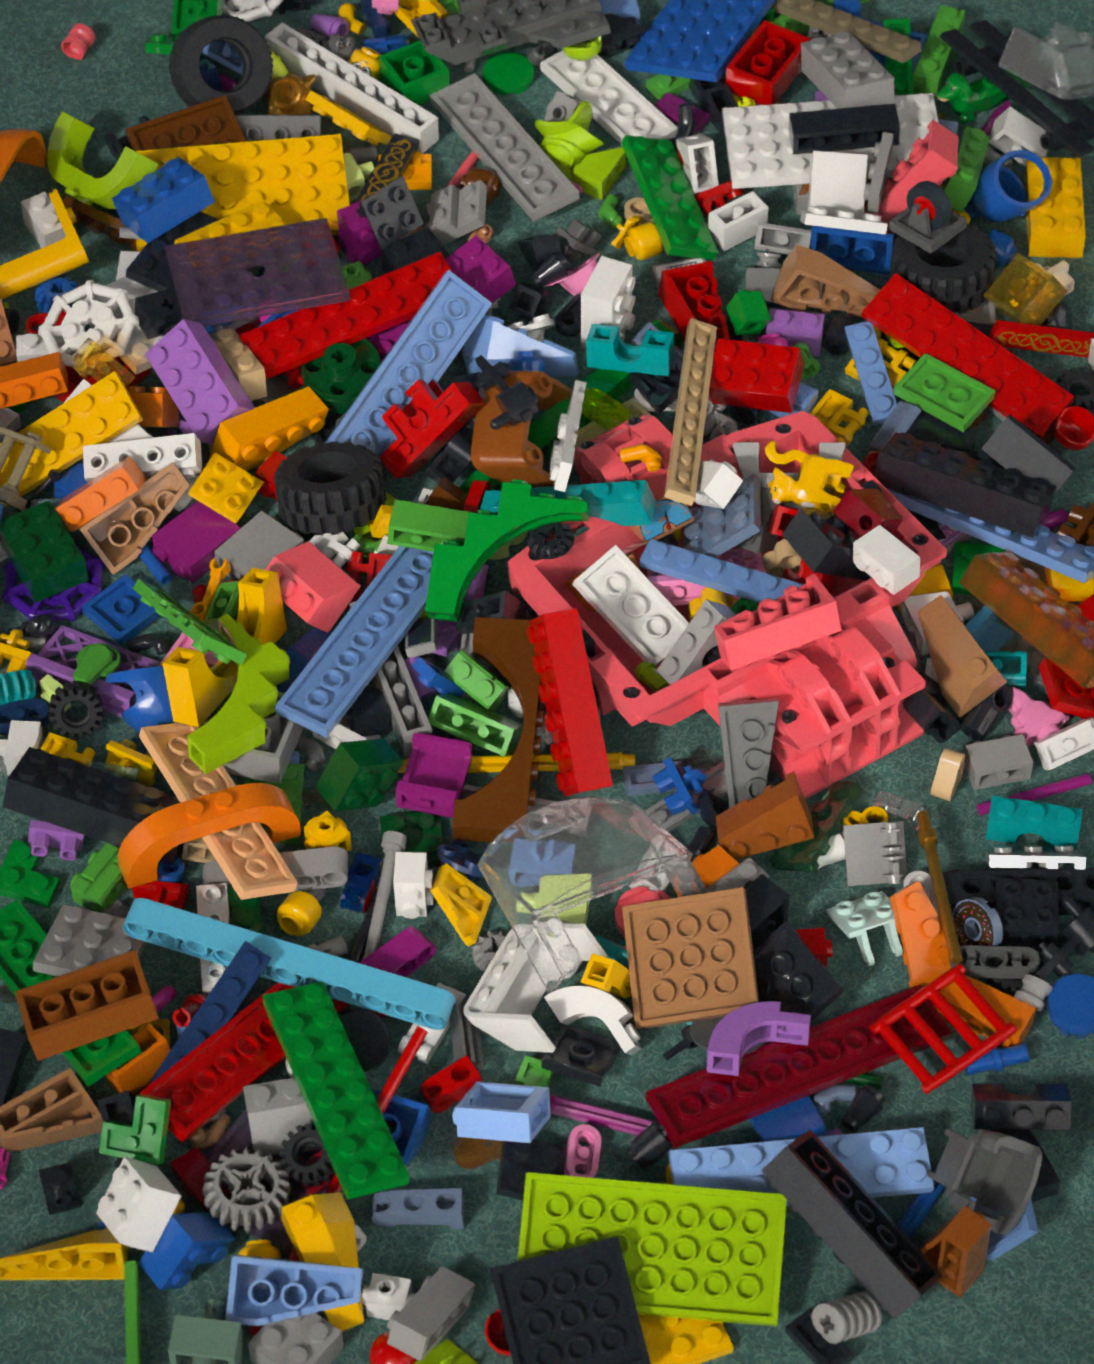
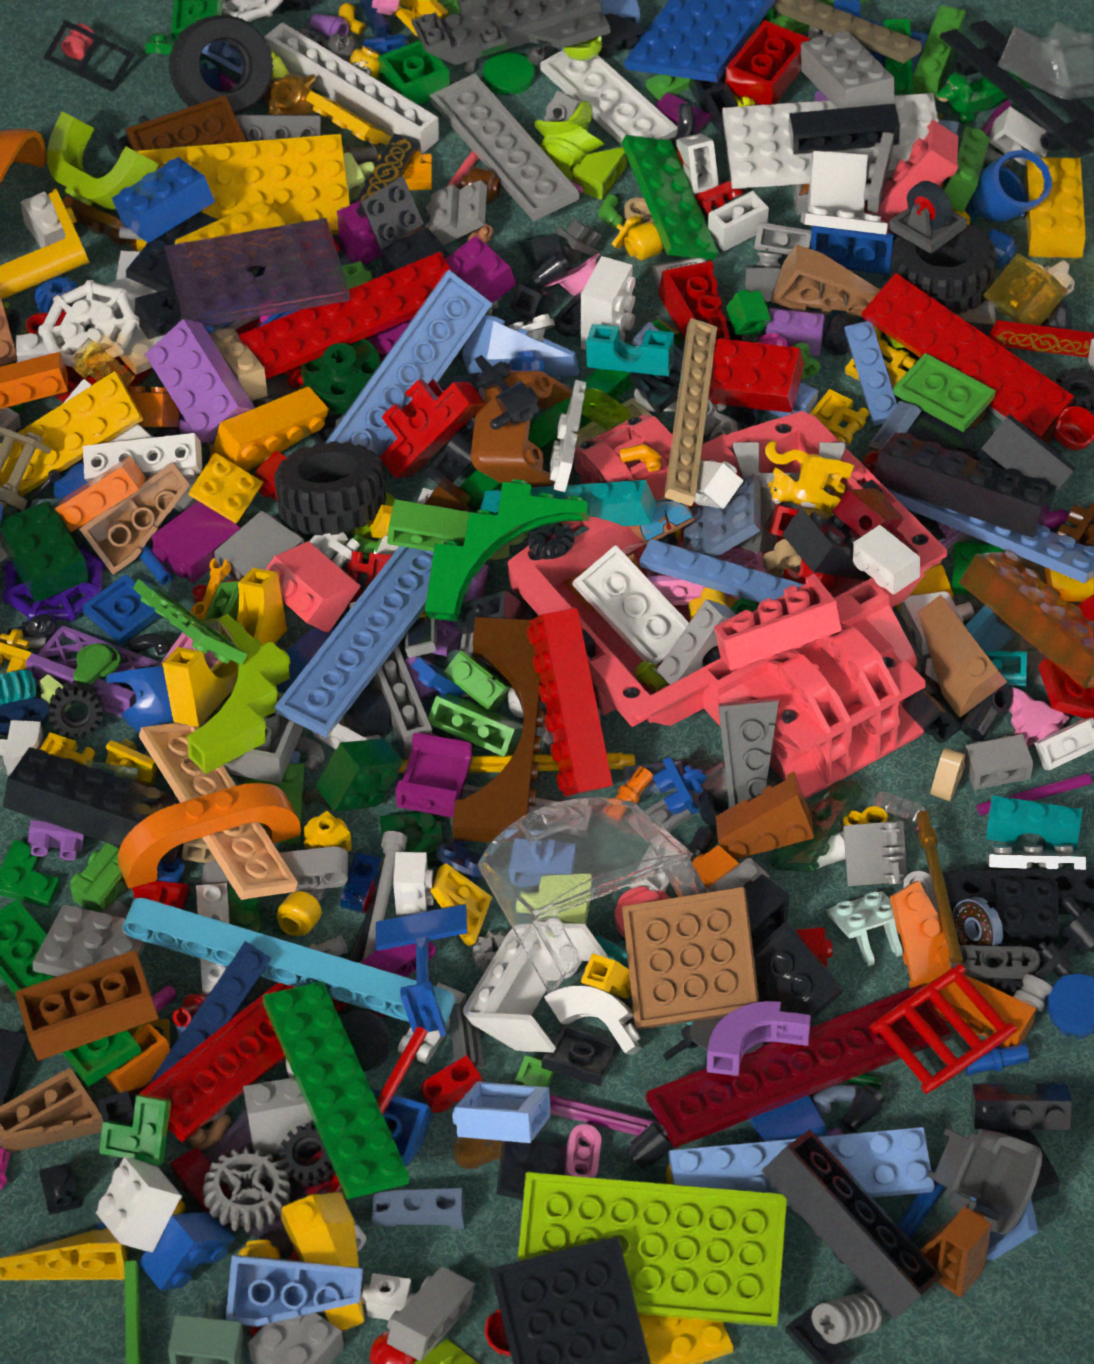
(80, 71): none -> black window
(419, 929): none -> blue piece
(476, 495): red beam -> none
(635, 786): none -> orange pin

